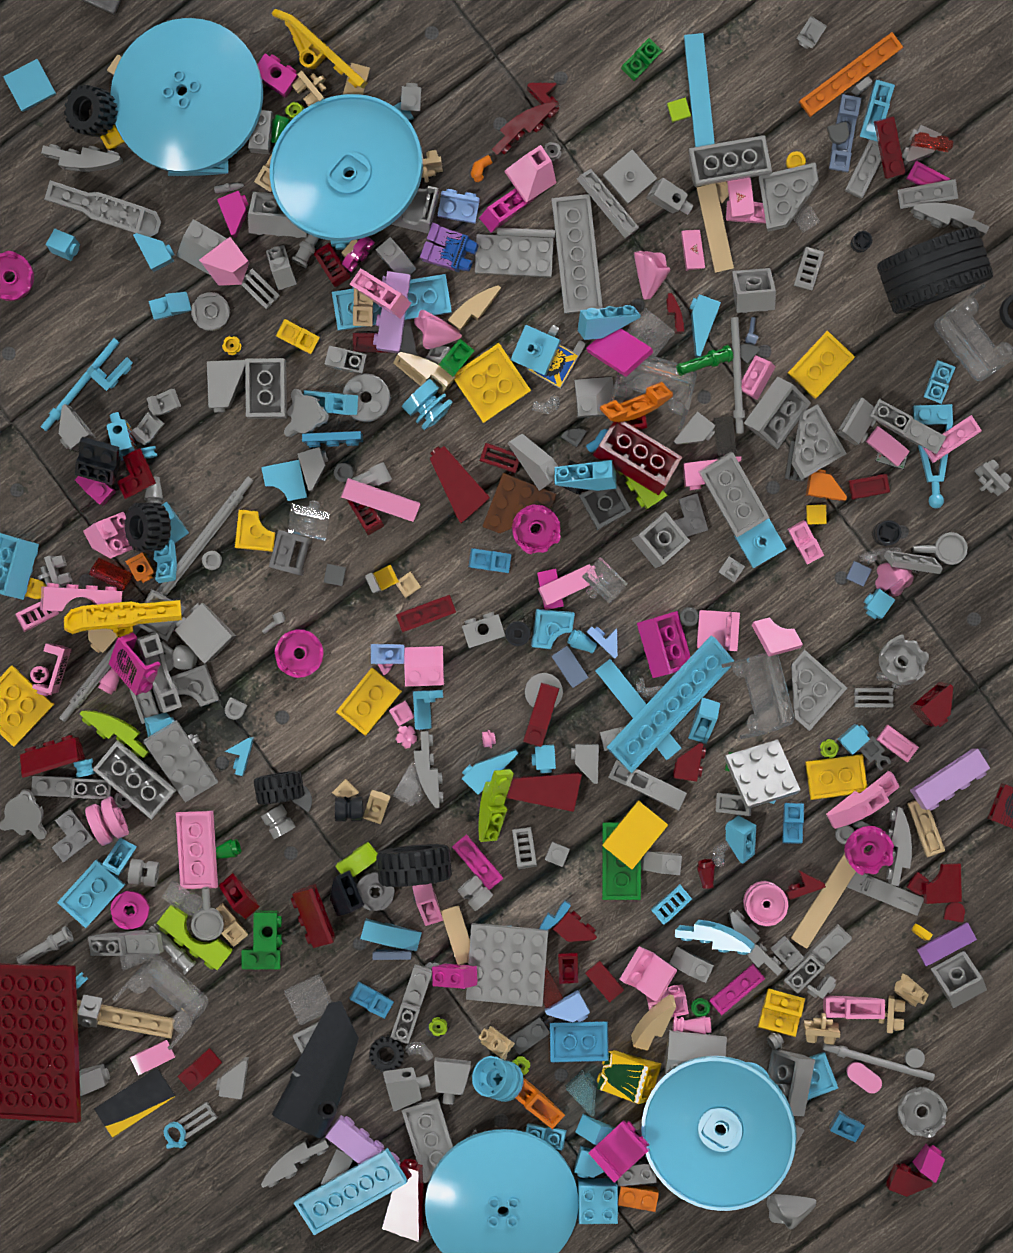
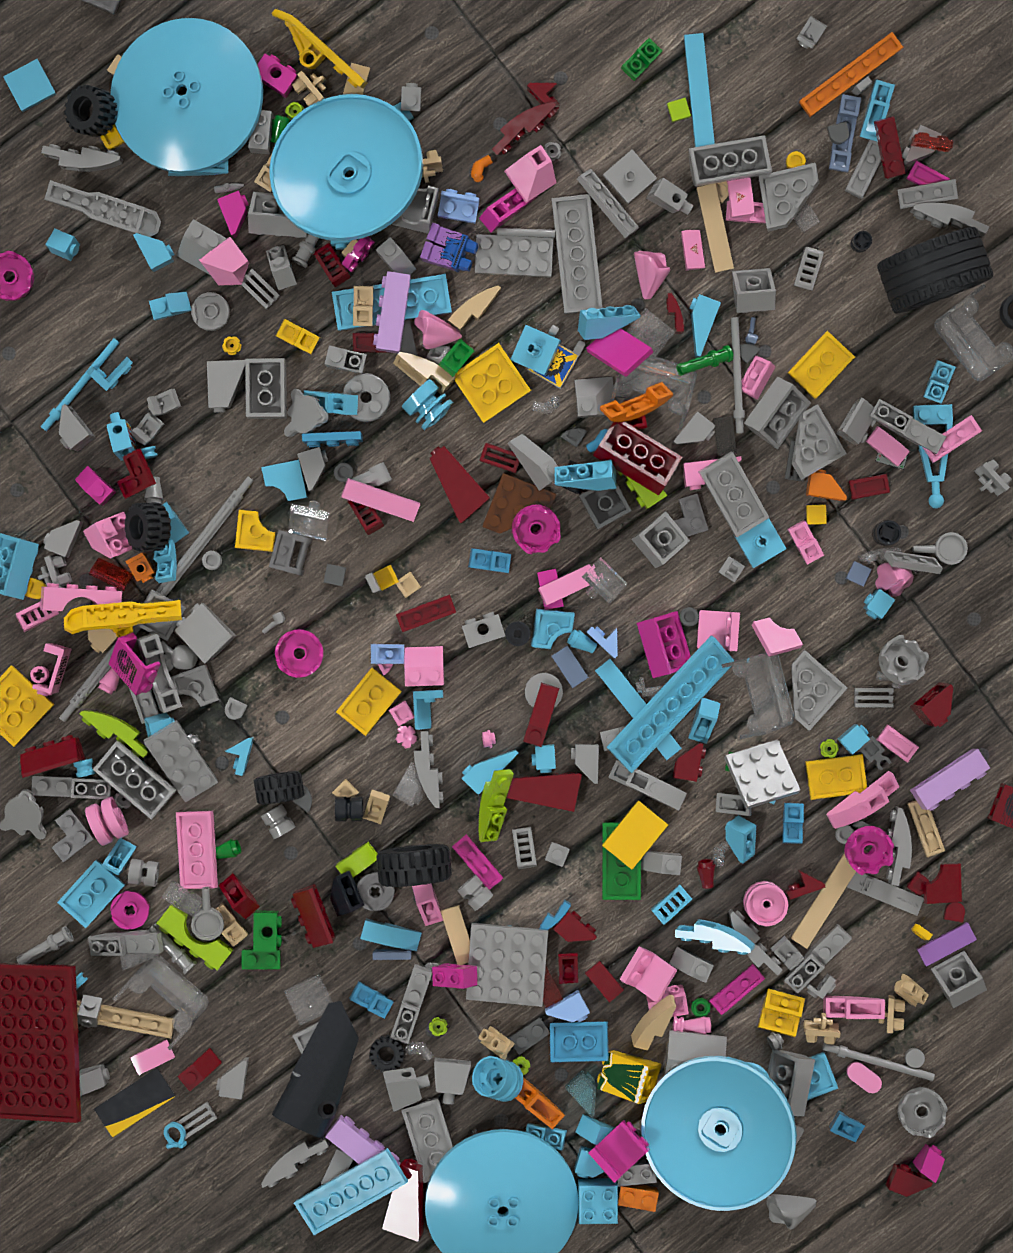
(63, 538): none -> light grey slope
(97, 461): black brick -> none
(380, 293): bright pink slope -> none

